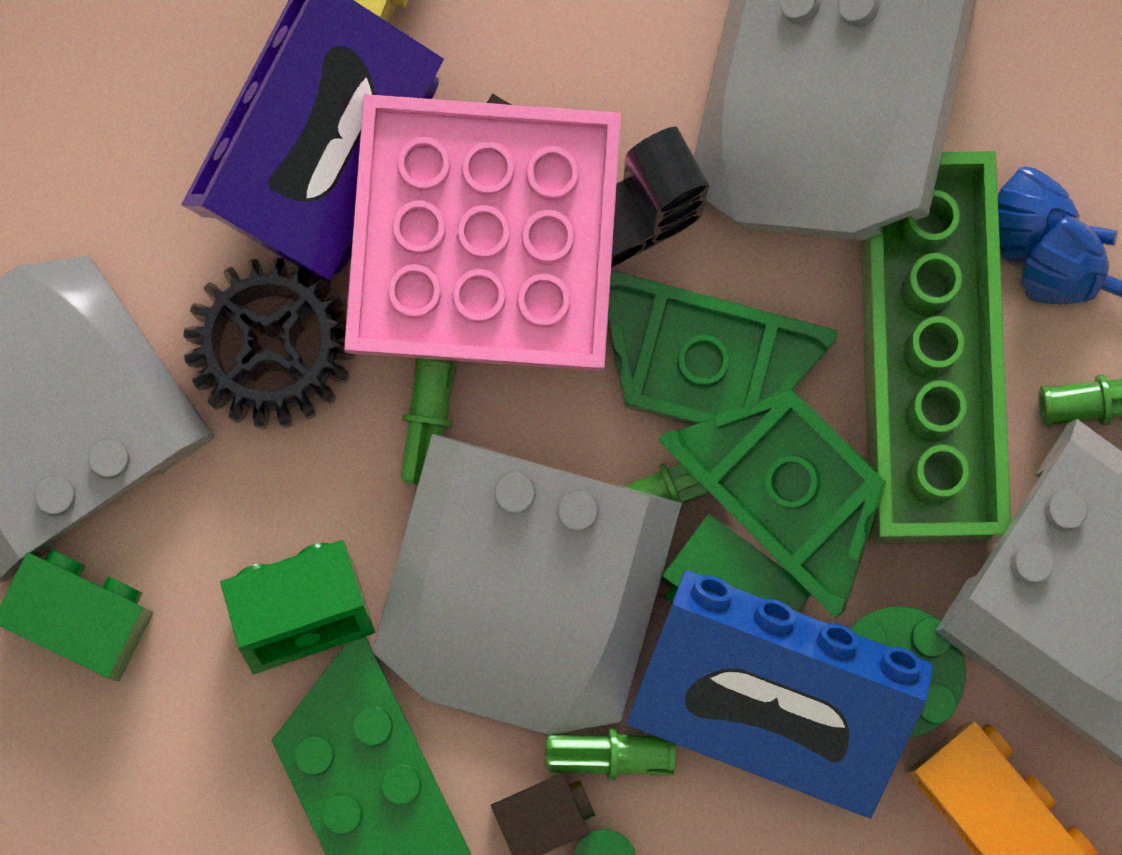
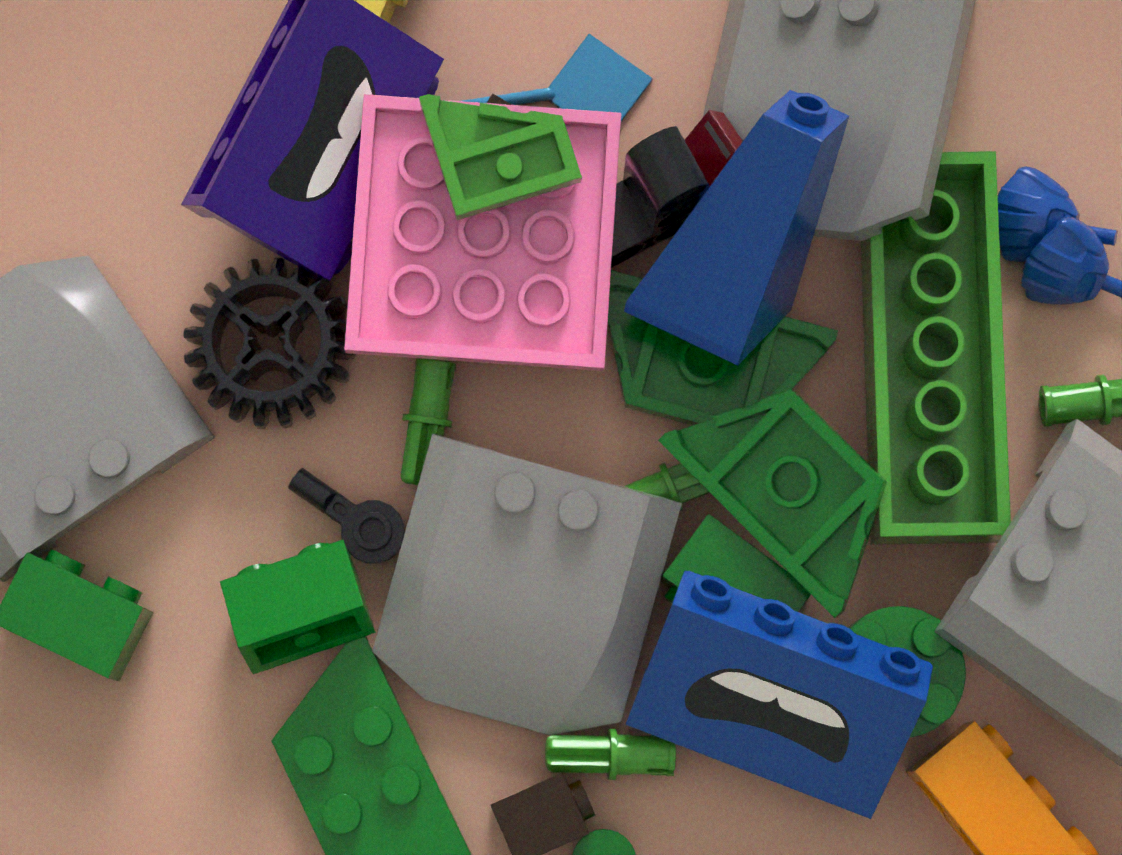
(369, 529): none -> black plate
(497, 153): none -> bright green wing
(590, 81): none -> dark azure piece
(713, 143): none -> dark red tile
(749, 236): none -> blue slope

